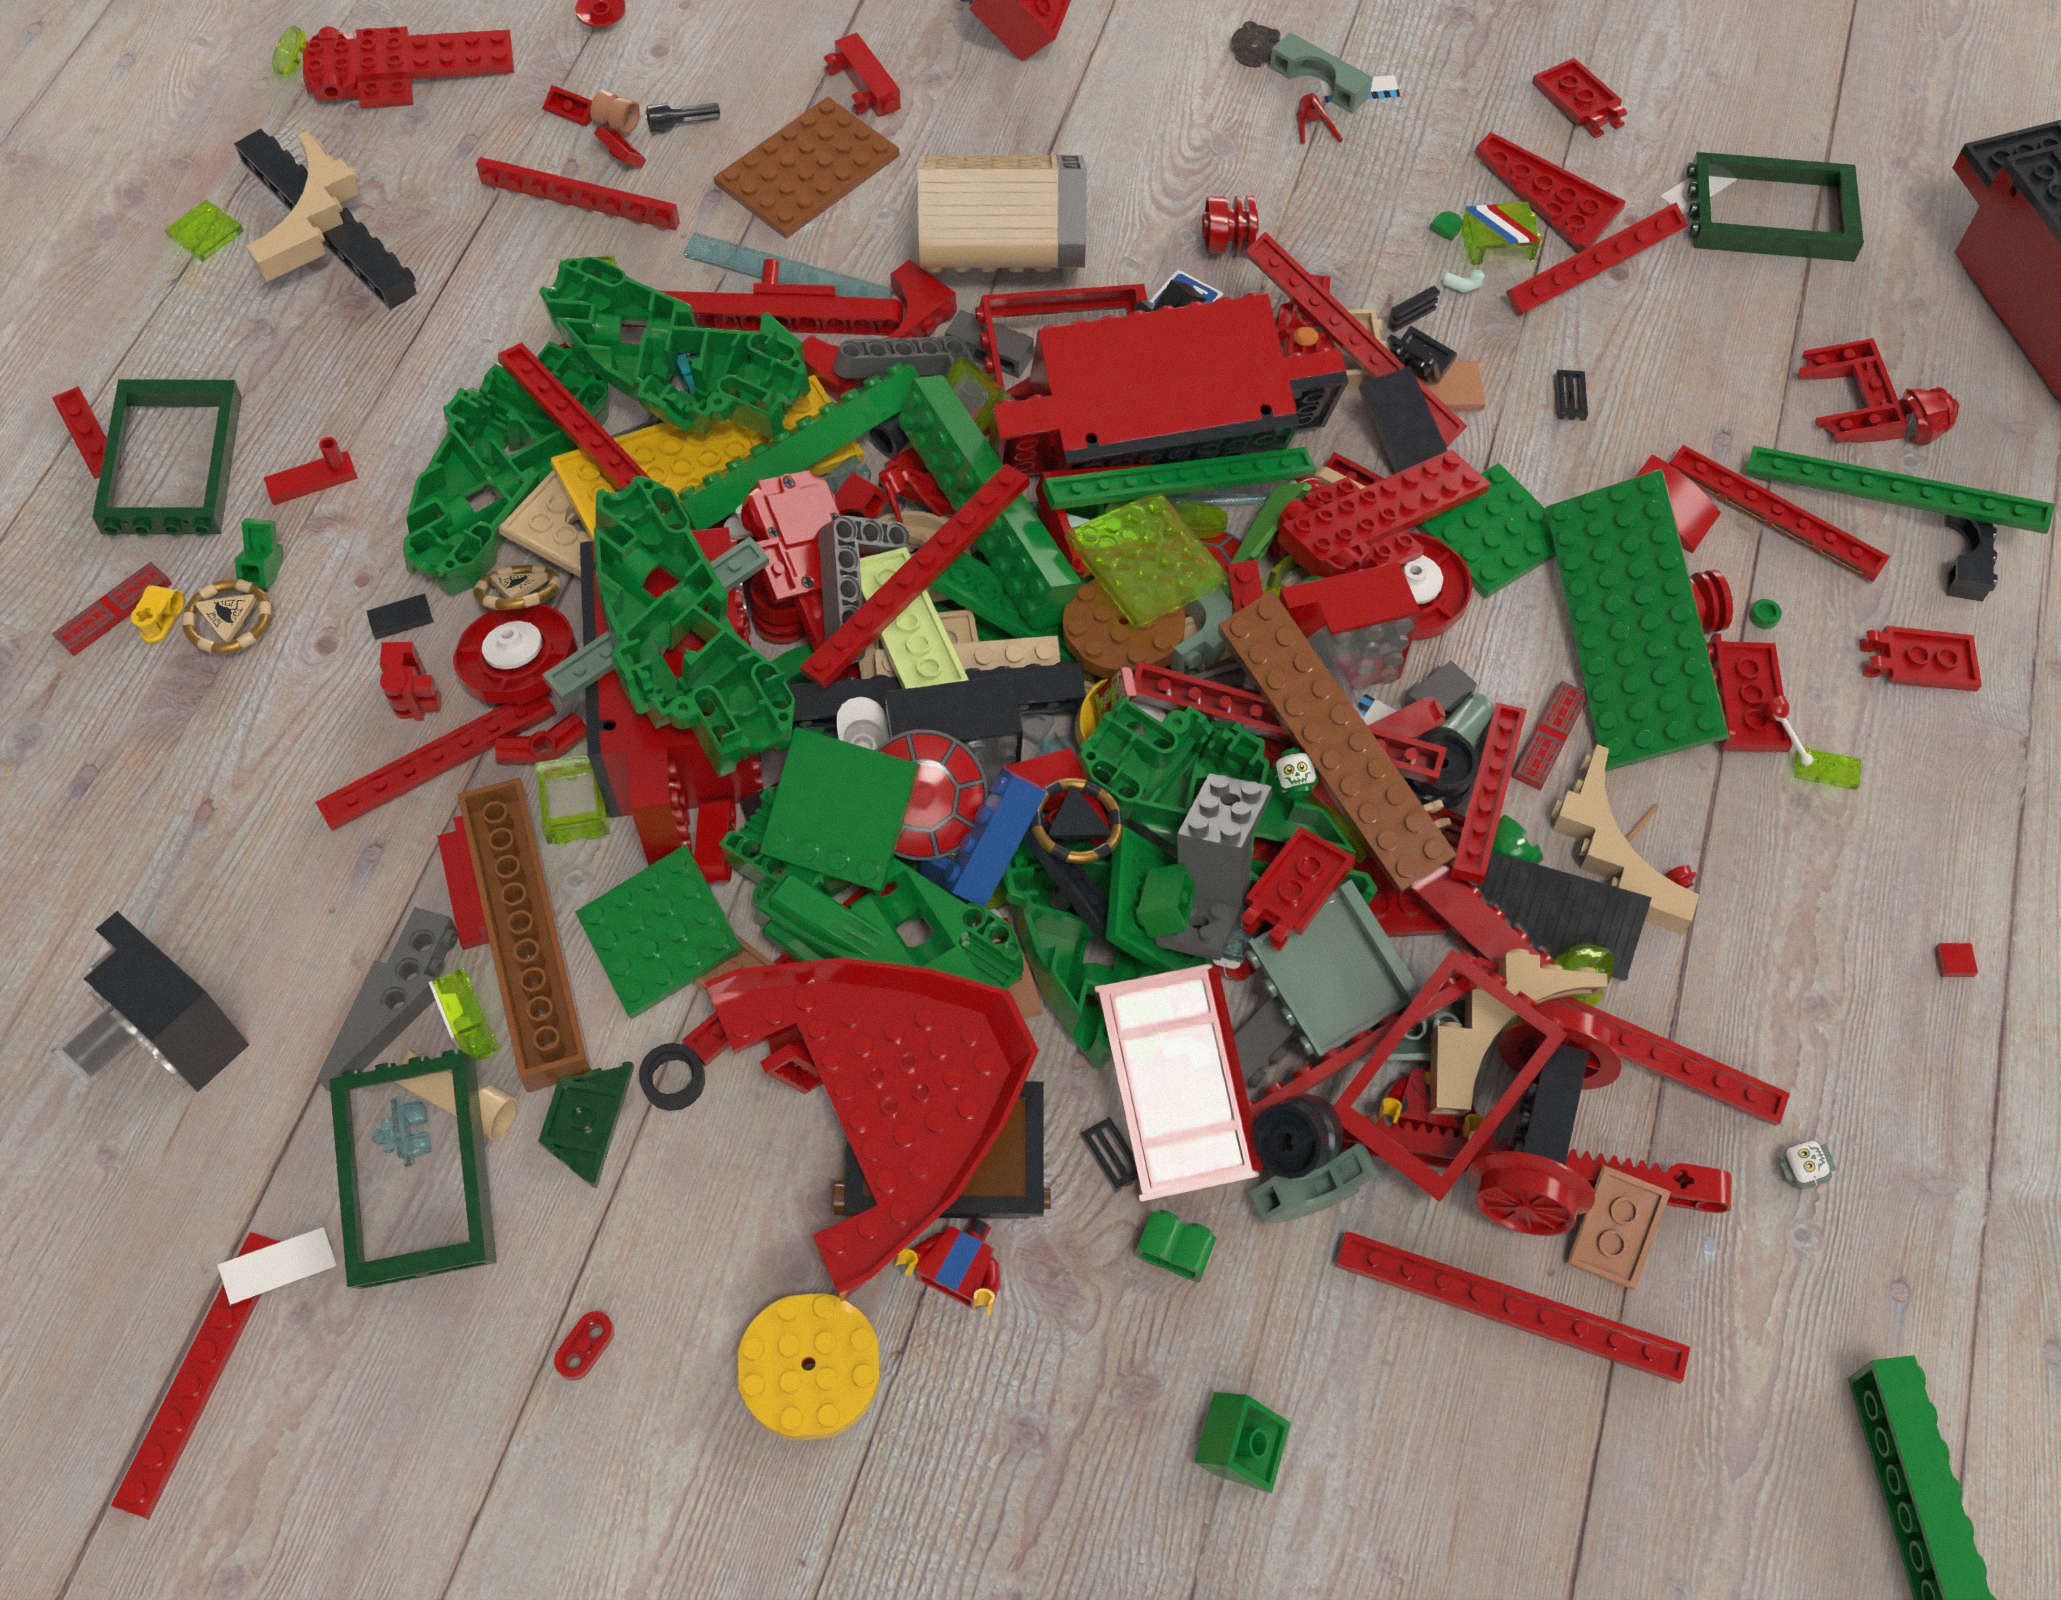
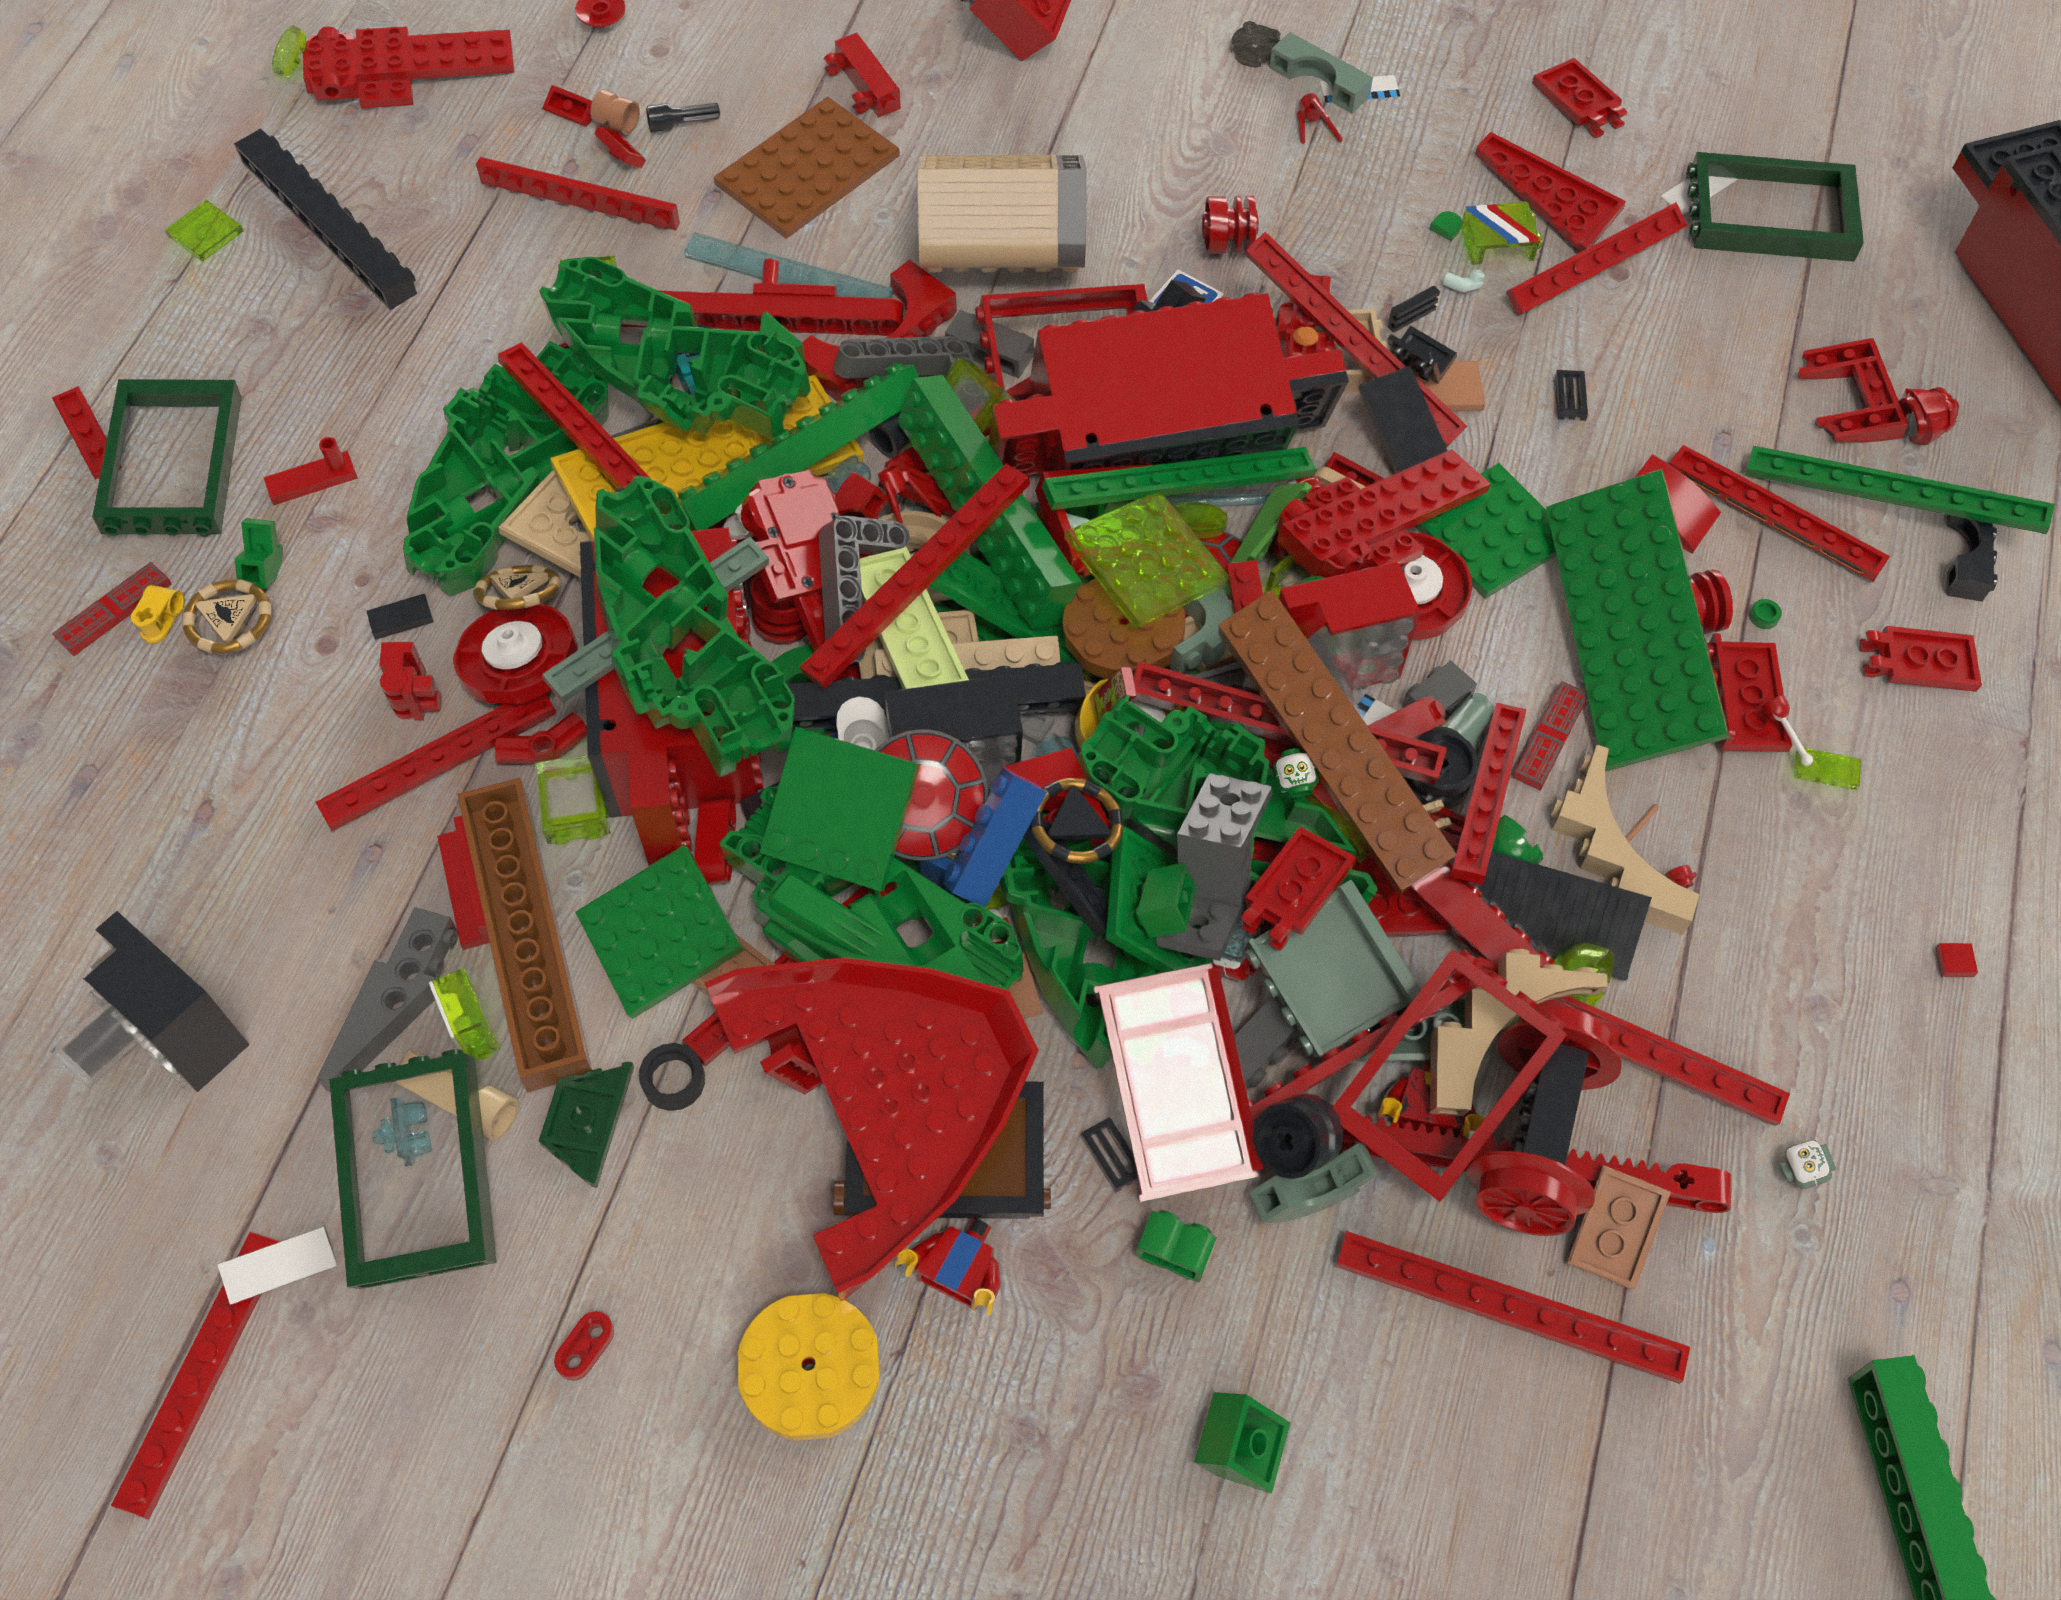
(300, 234): tan arch -> none

